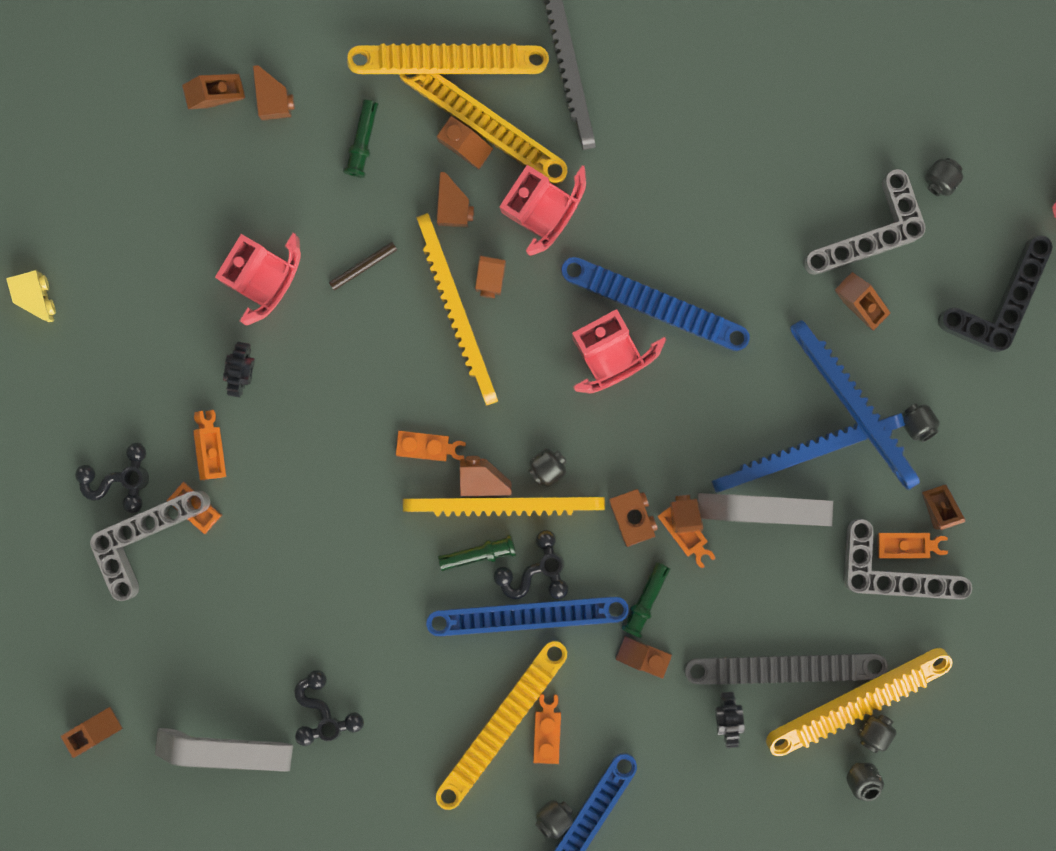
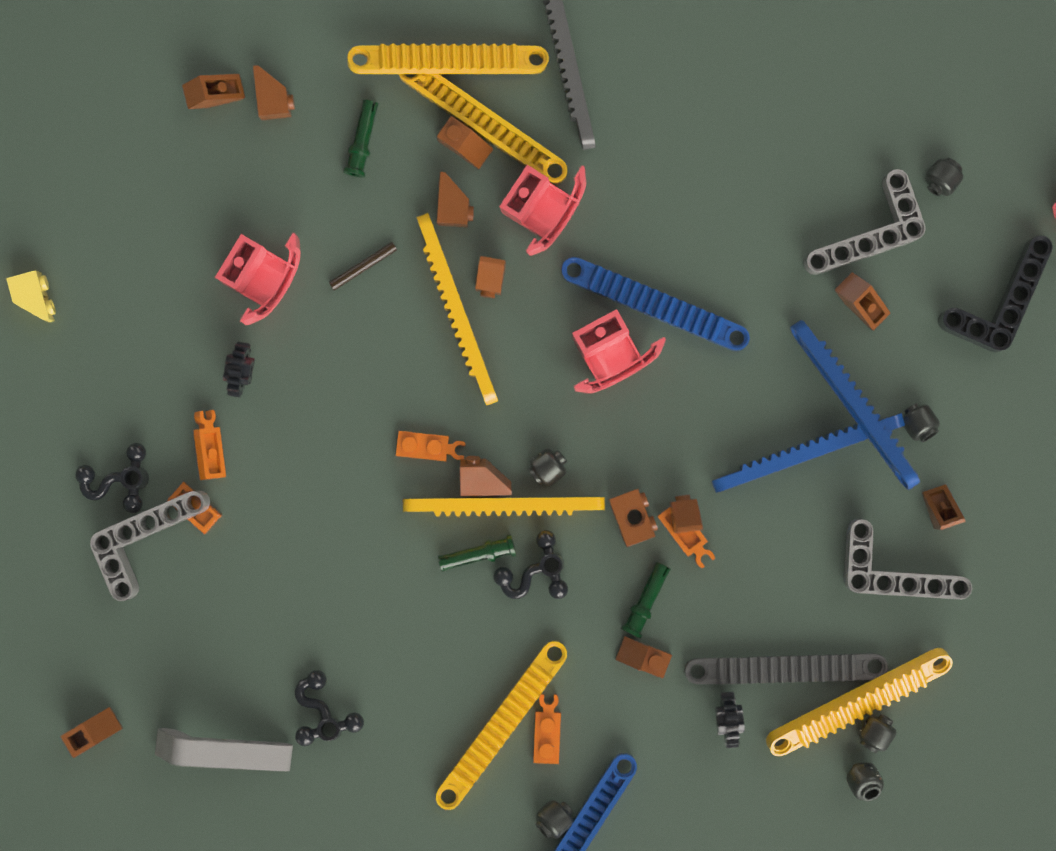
(527, 616): blue gear -> none
(765, 509): light grey beam -> none
(908, 545): orange plate -> none

